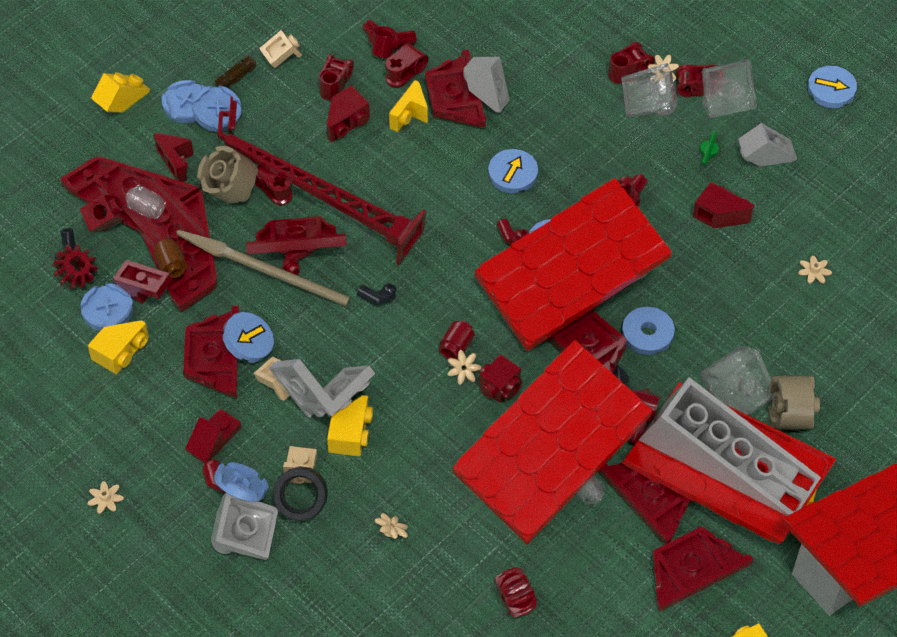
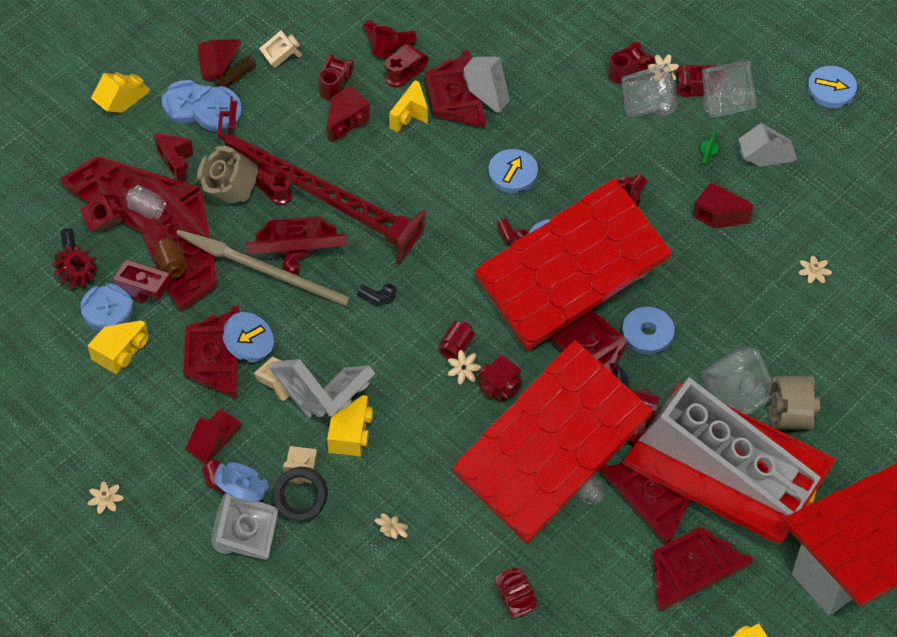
(215, 56): none -> dark red slope

